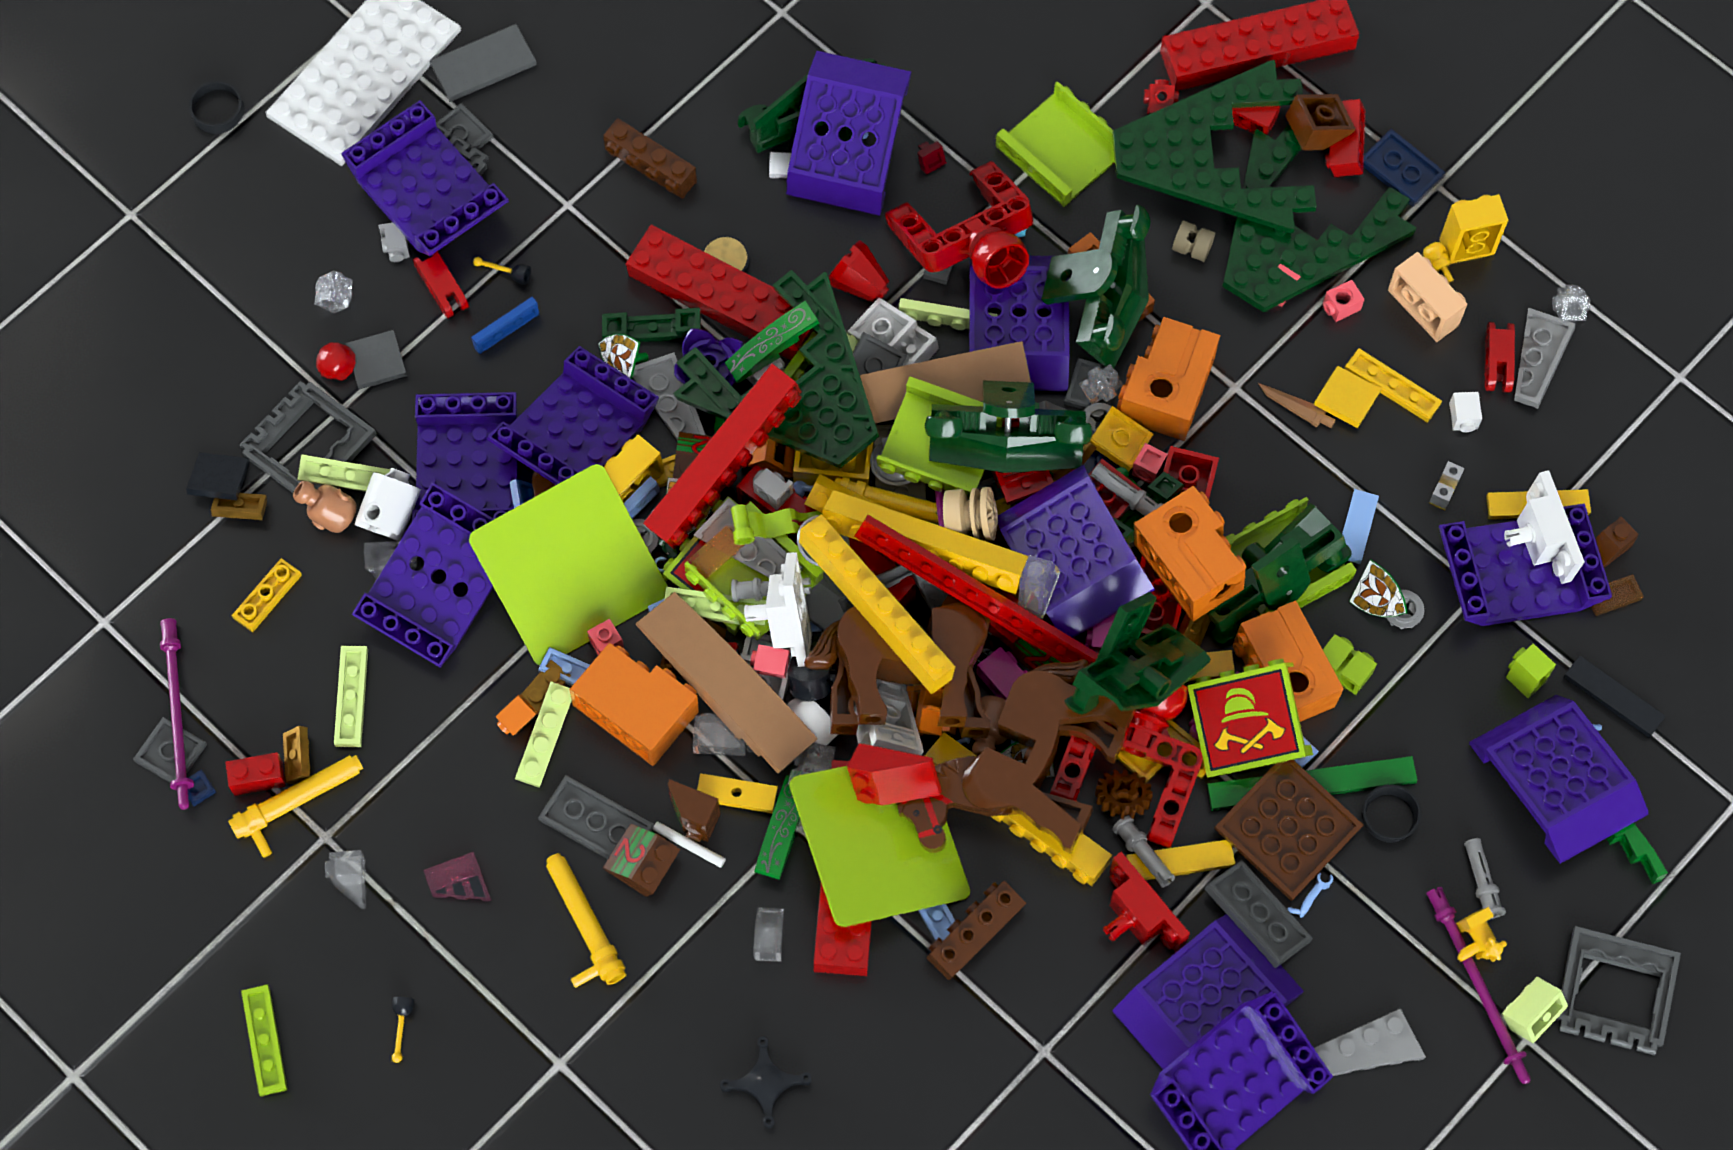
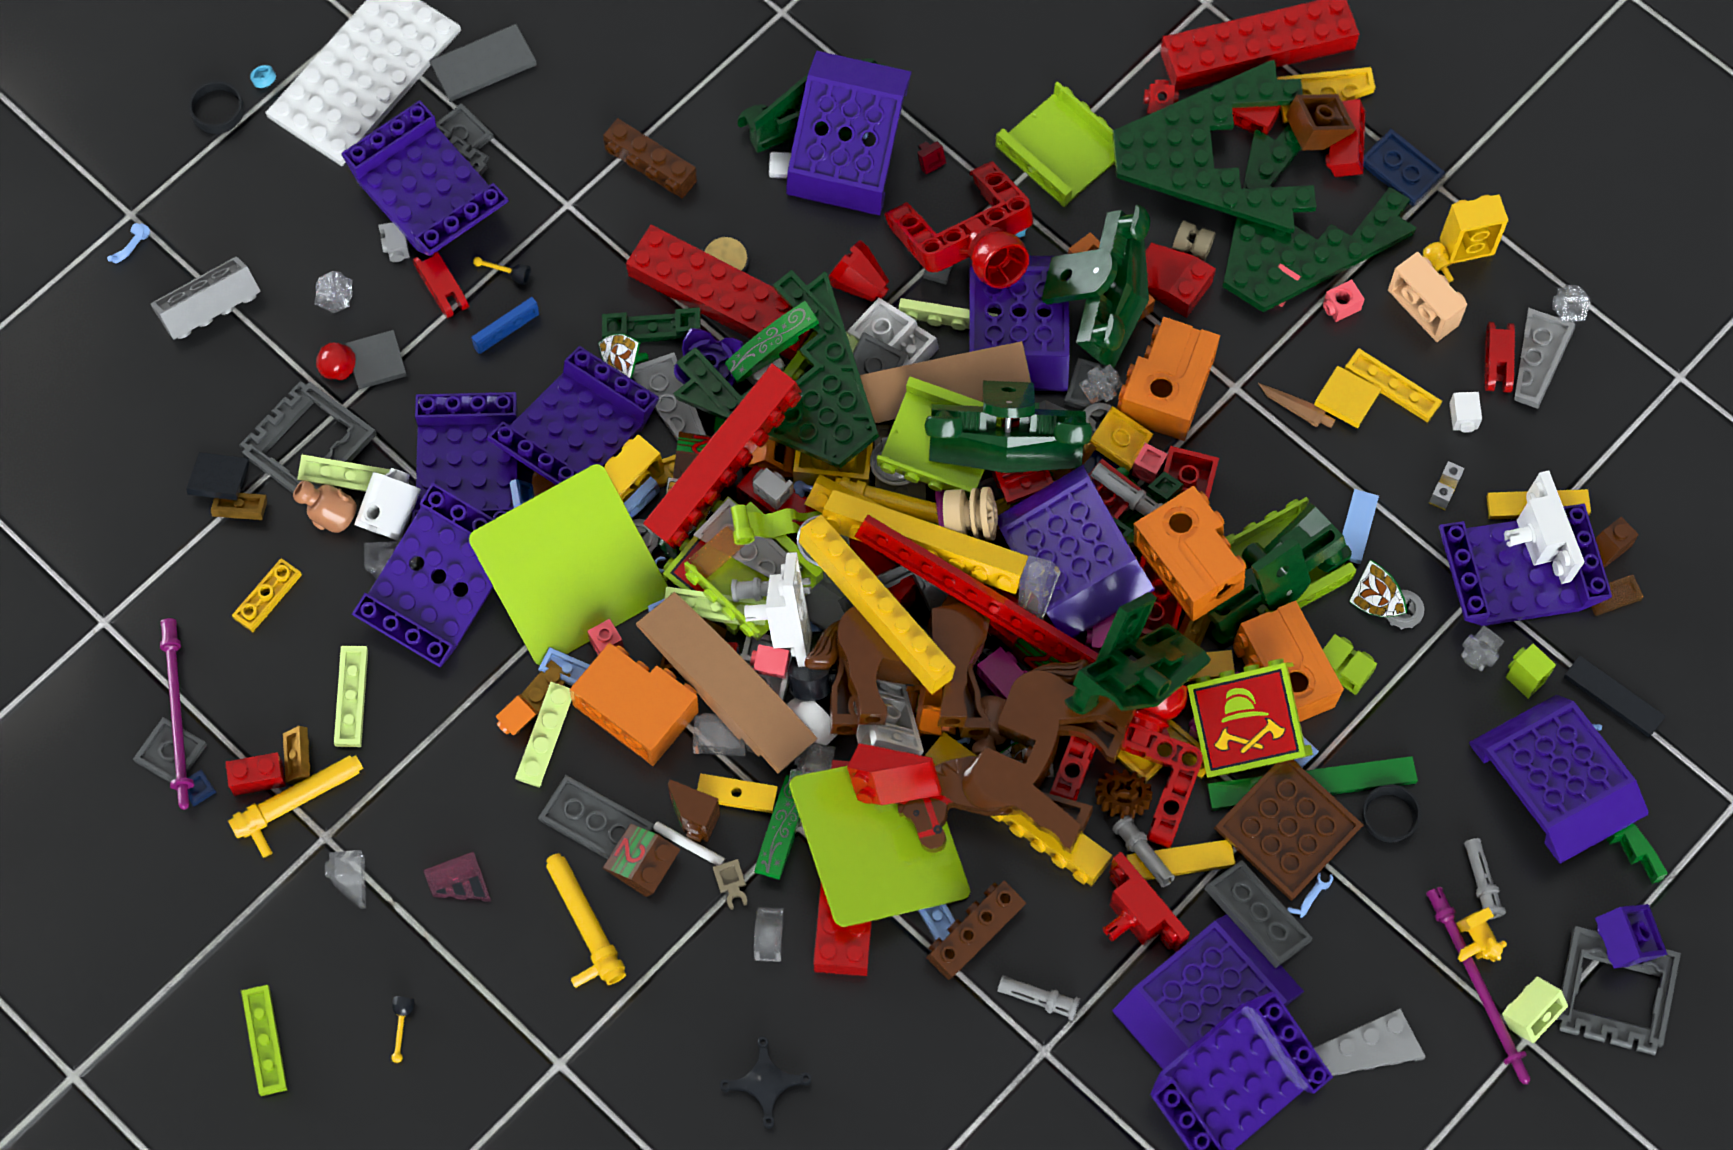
(141, 232): none -> light blue piece
(206, 298): none -> light grey slope
(263, 76): none -> medium azure tile
(730, 880): none -> dark tan plate
(1050, 1000): none -> light grey pin
(1177, 278): none -> red slope
(1346, 83): none -> yellow wing
(1482, 649): none -> clear brick
(1630, 935): none -> dark purple slope

